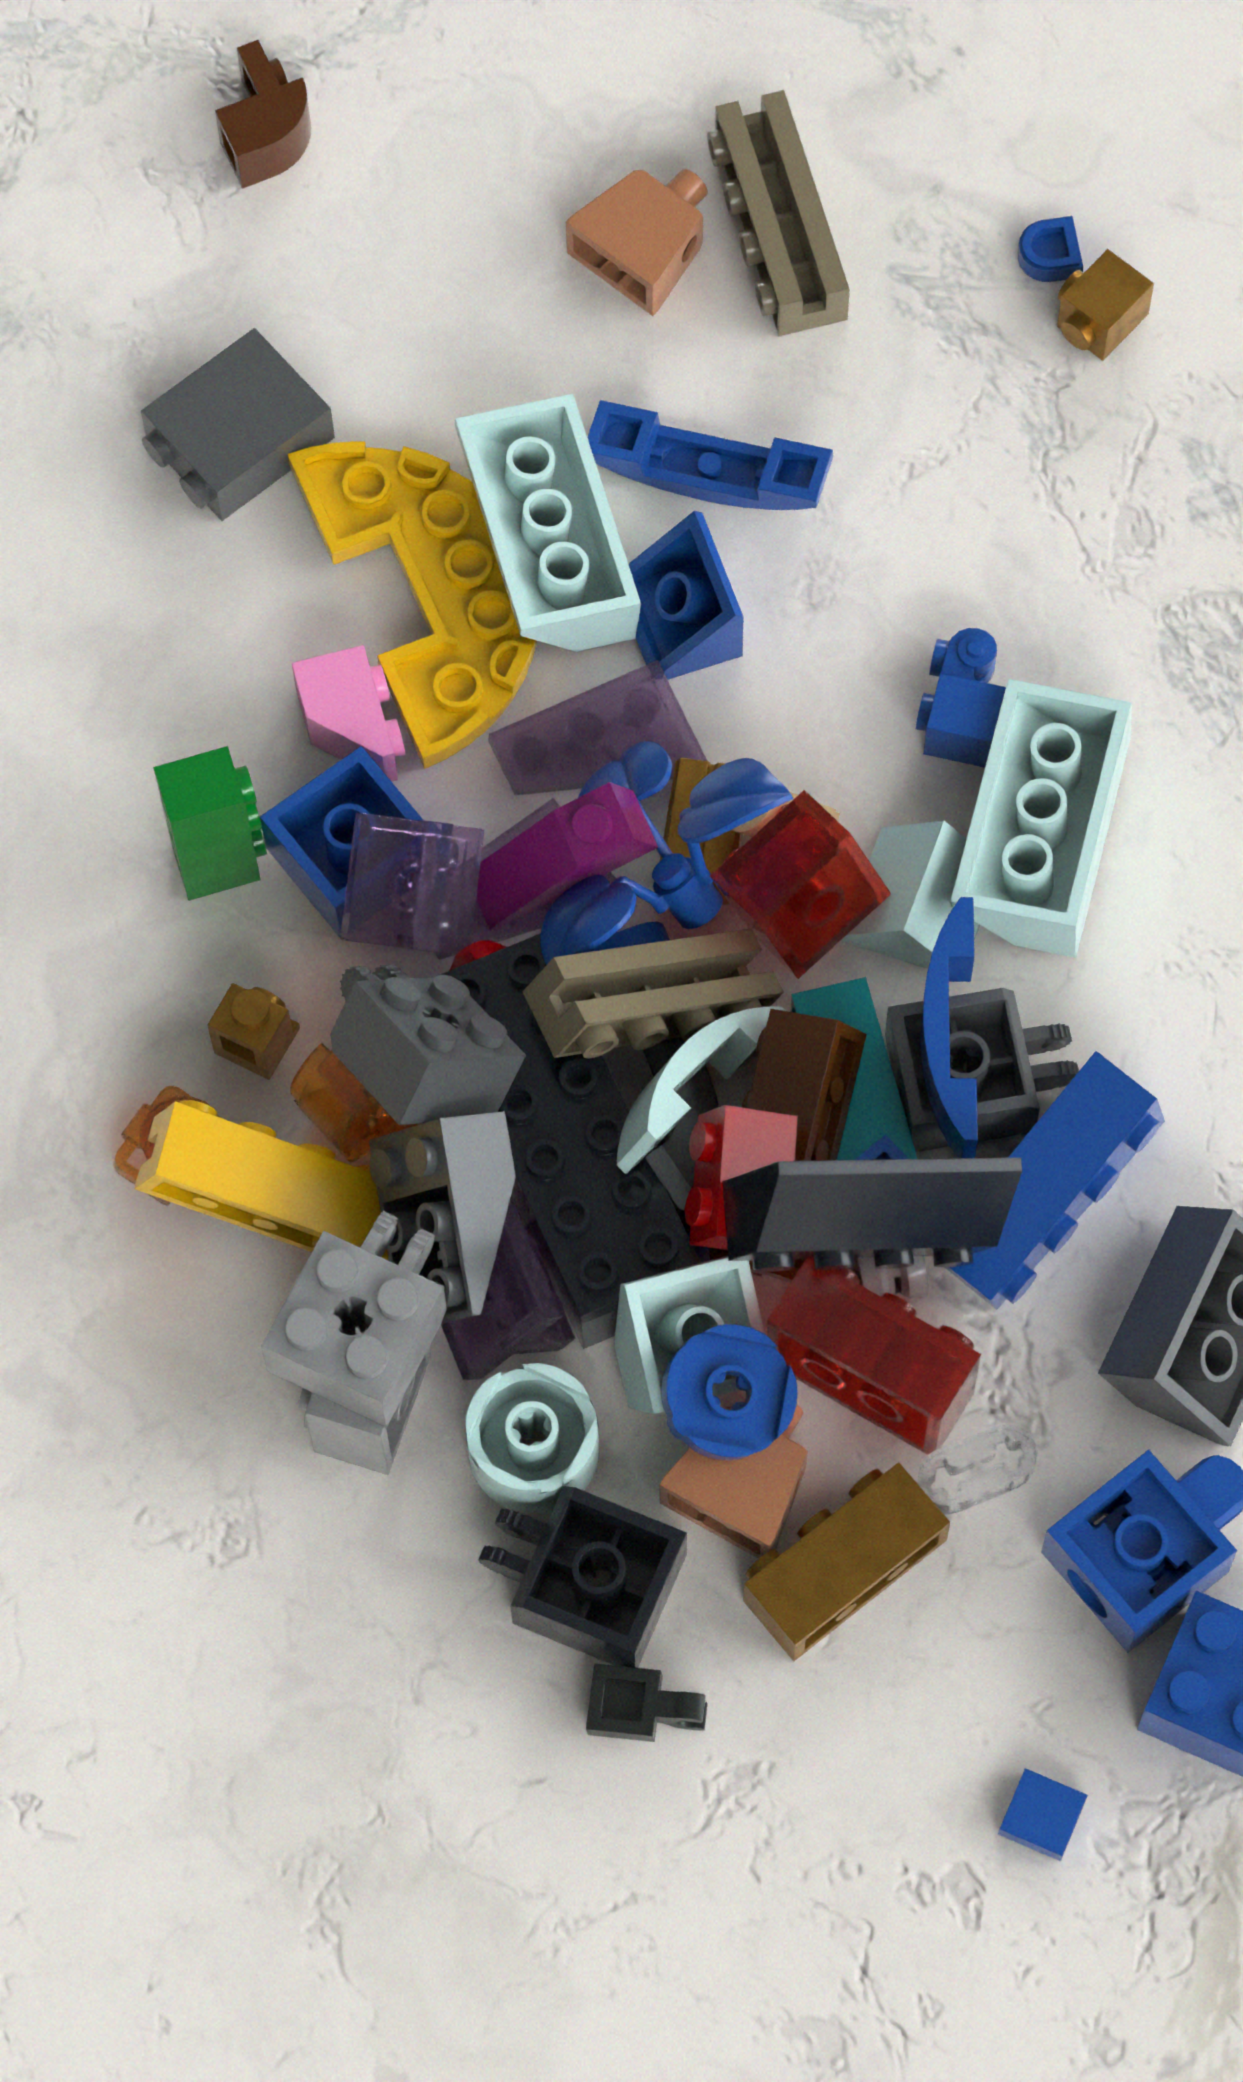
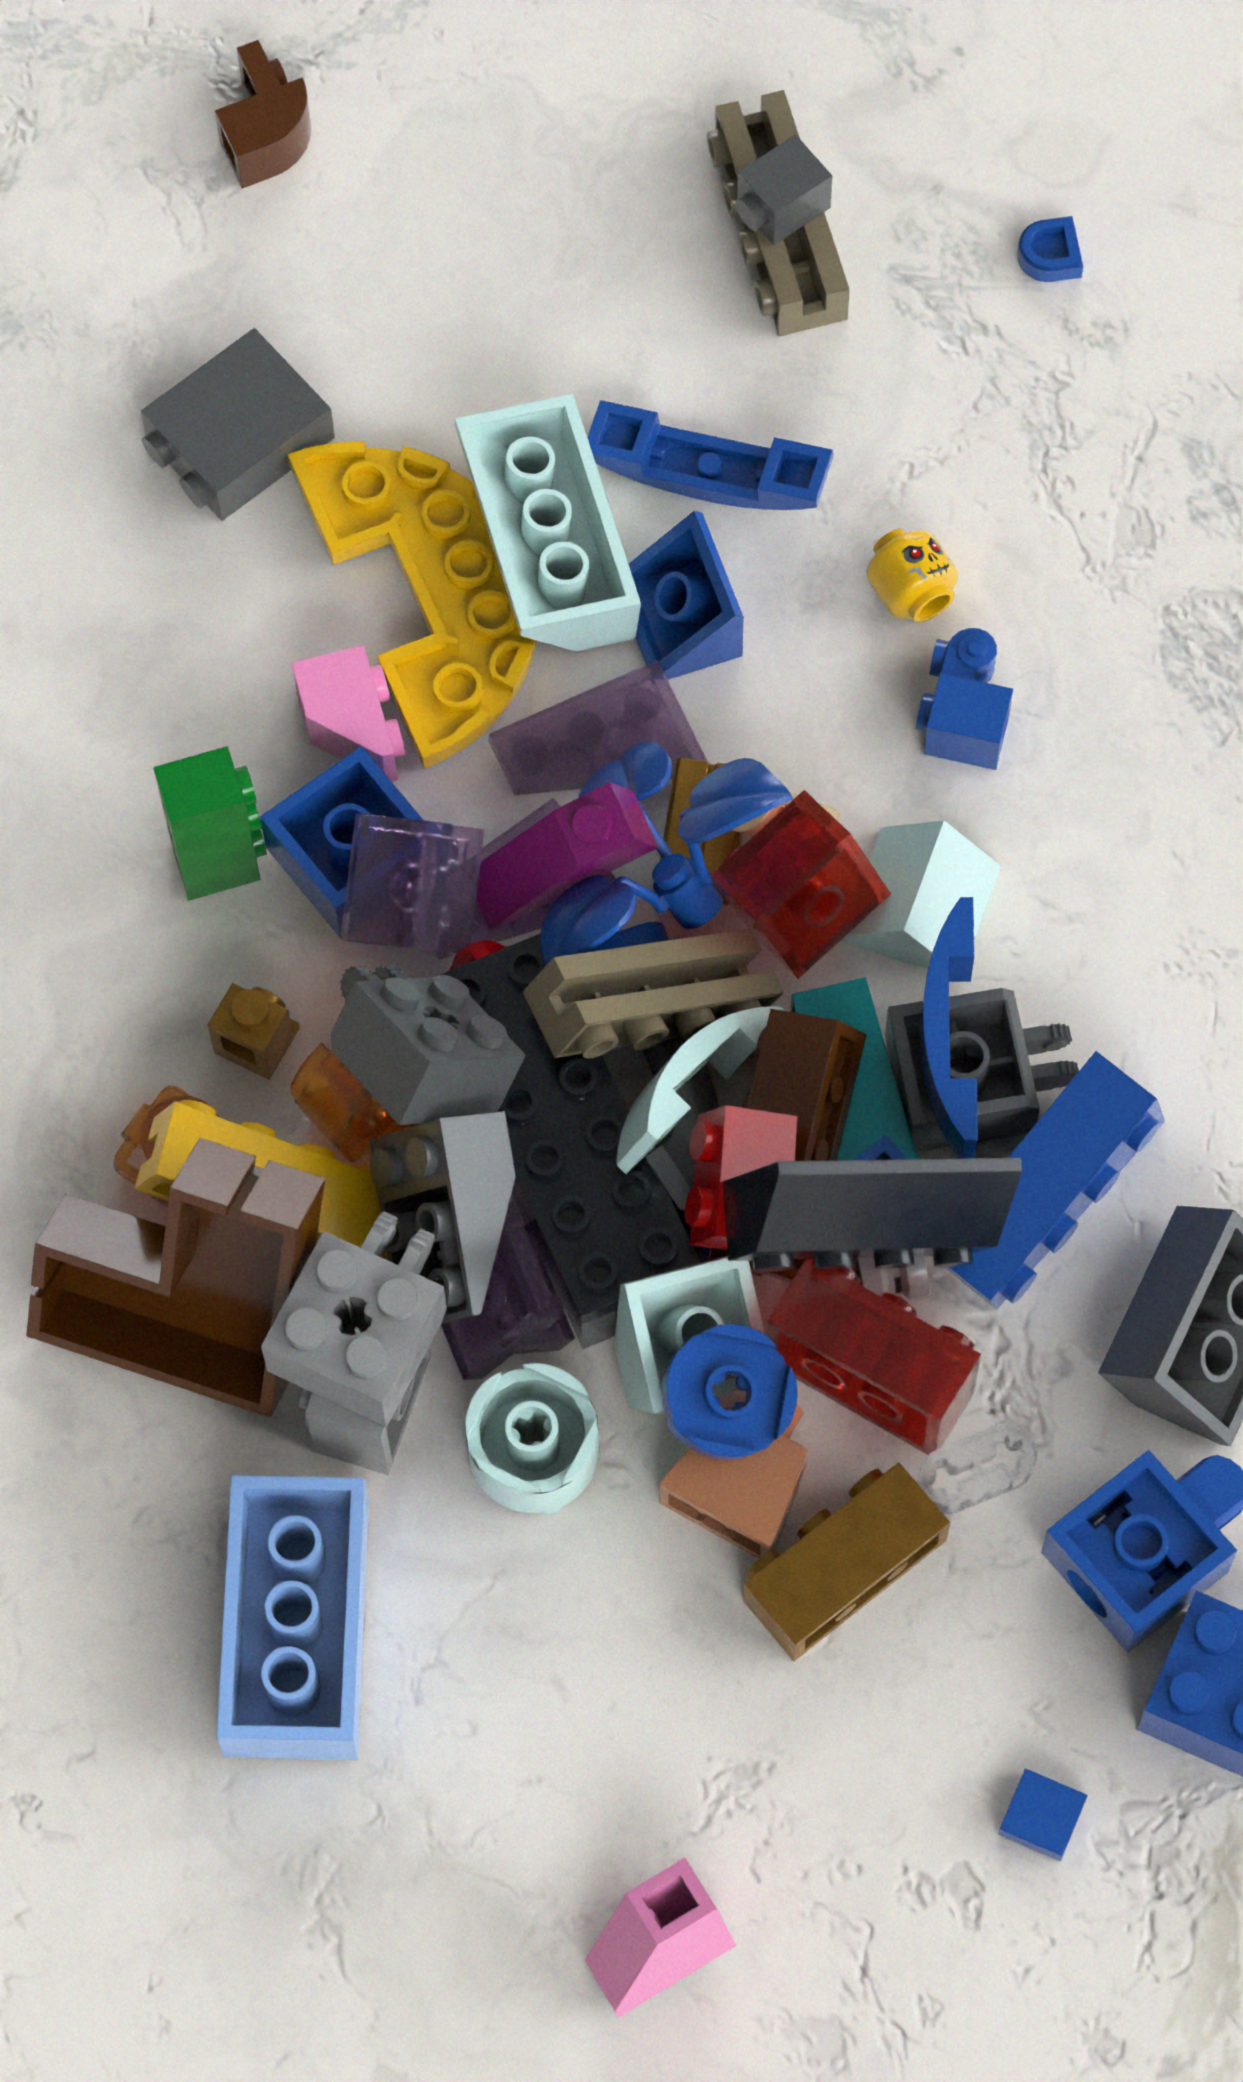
(185, 1295): none -> reddish brown piece
(293, 1618): none -> light blue brick
(577, 1540): black hinge -> none
(631, 1702): pearl dark grey plate -> none
(640, 235): nougat torso -> none
(657, 1938): none -> bright pink slope
(783, 190): none -> dark grey brick
(912, 574): none -> yellow head
(1043, 814): light aqua slope -> none
(1103, 304): pearl gold brick -> none

